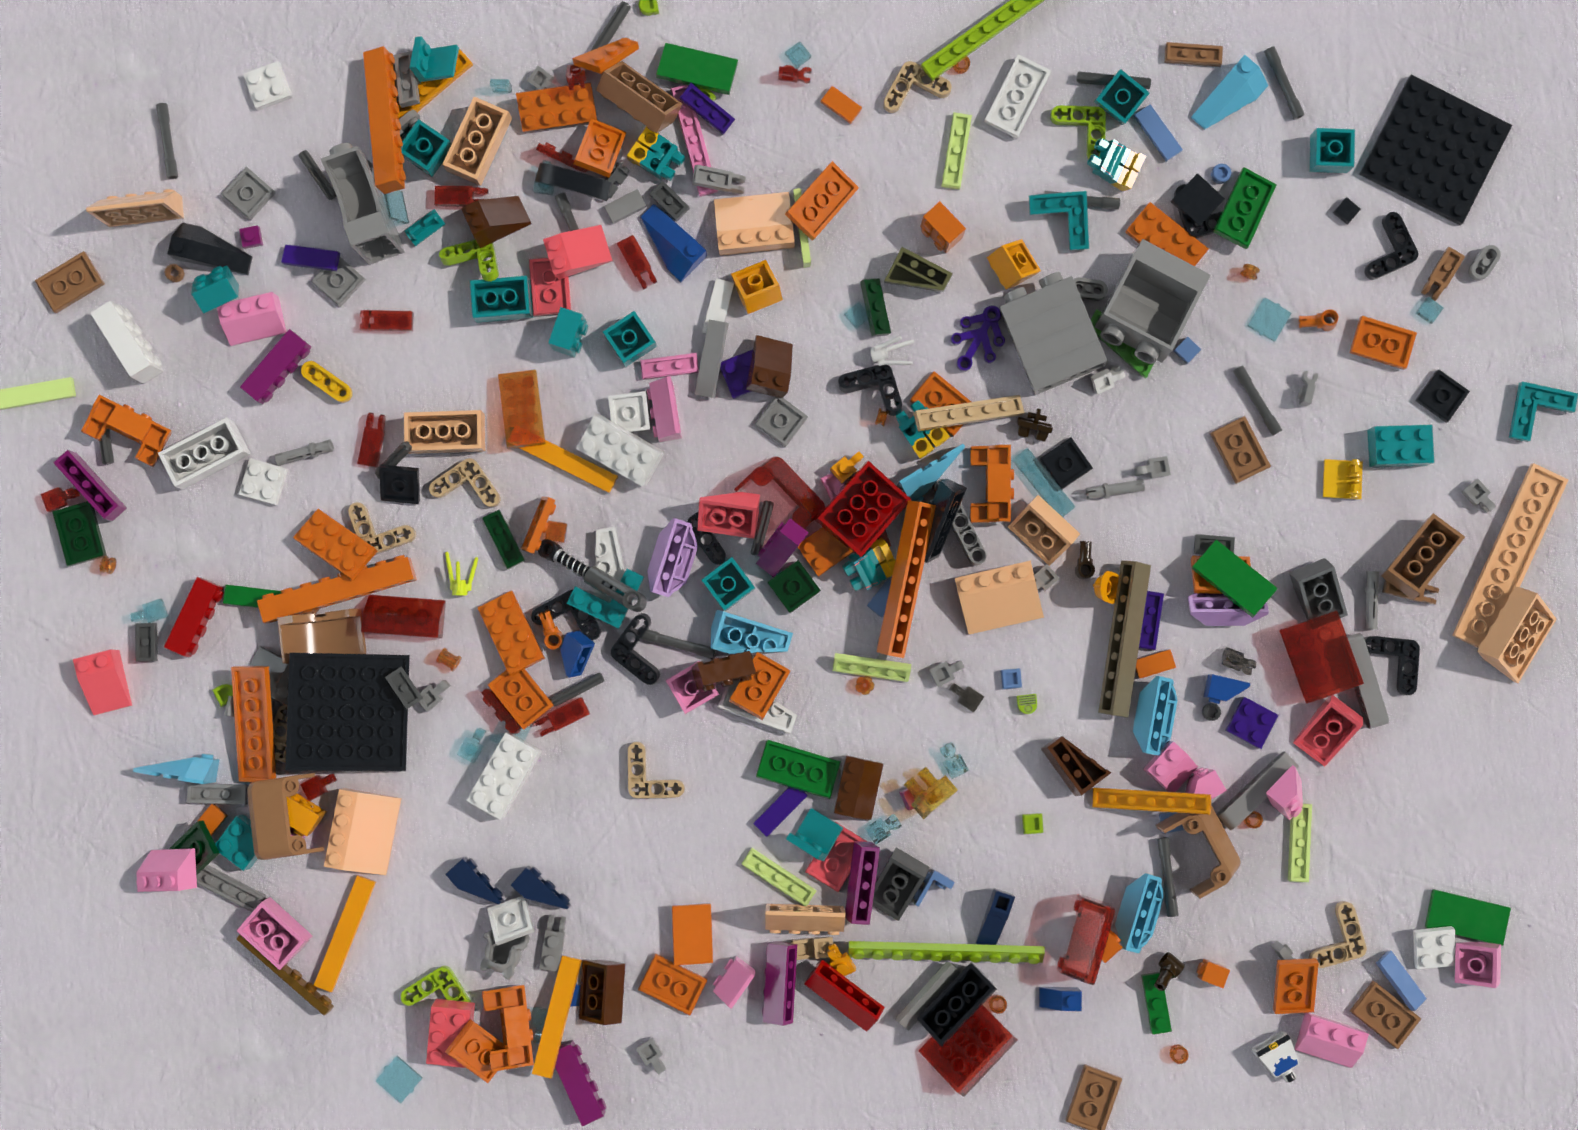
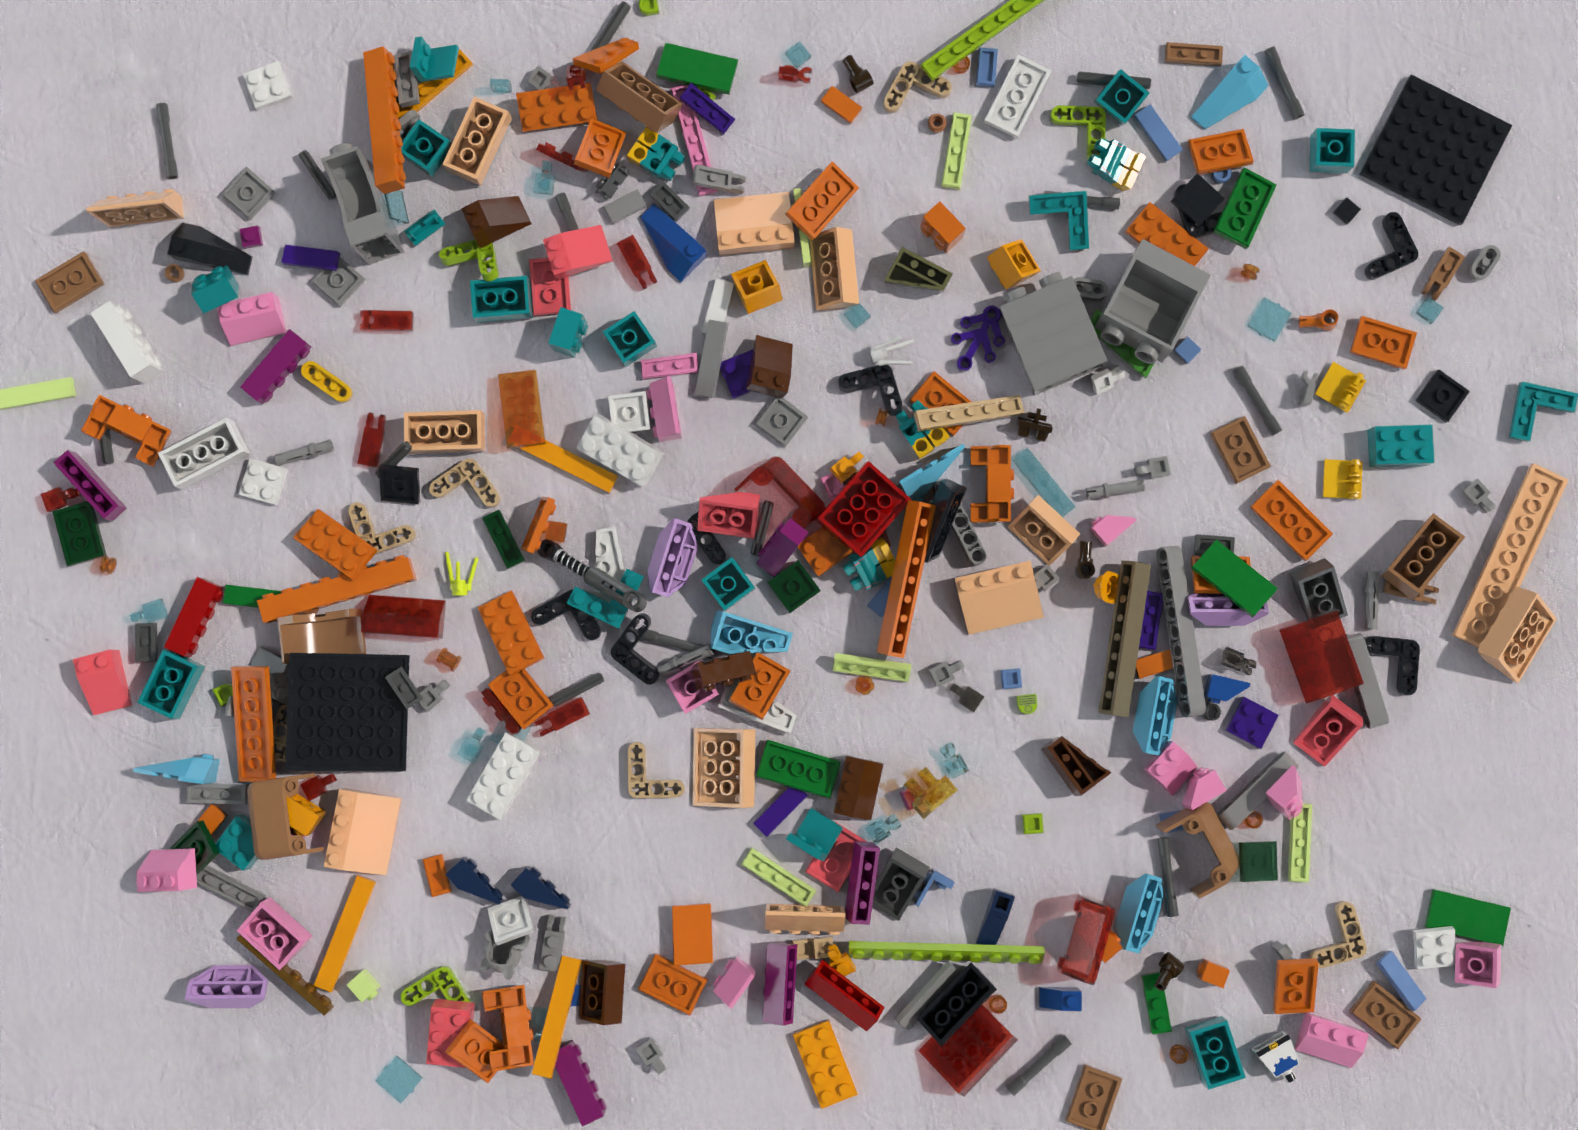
(171, 684): none -> teal brick
(227, 987): none -> lavender wedge
(364, 986): none -> yellowish green brick
(435, 872): none -> orange tile
(457, 195): clear red hinge -> none
(550, 629): orange pin -> none
(573, 181): black slope -> none
(575, 652): blue slope -> none
(677, 664): none -> light grey pin
(724, 767): none -> light nougat slope
(825, 1064): none -> light orange plate
(834, 269): none -> light nougat slope
(859, 78): none -> dark brown pin
(875, 307): dark green plate -> none
(937, 117): none -> nougat plate
(986, 67): none -> medium blue tile
(1055, 1050): none -> dark grey piece
(1066, 463): black tile -> none
(1110, 527): none -> bright pink slope
(1152, 800): light orange tile -> none
(1180, 631): none -> light grey beam
(1215, 1052): none -> teal brick
(1220, 152): none -> orange tile
(1258, 861): none -> clear green tile
(1291, 520): none -> orange plate
(1340, 387): none -> yellow hinge

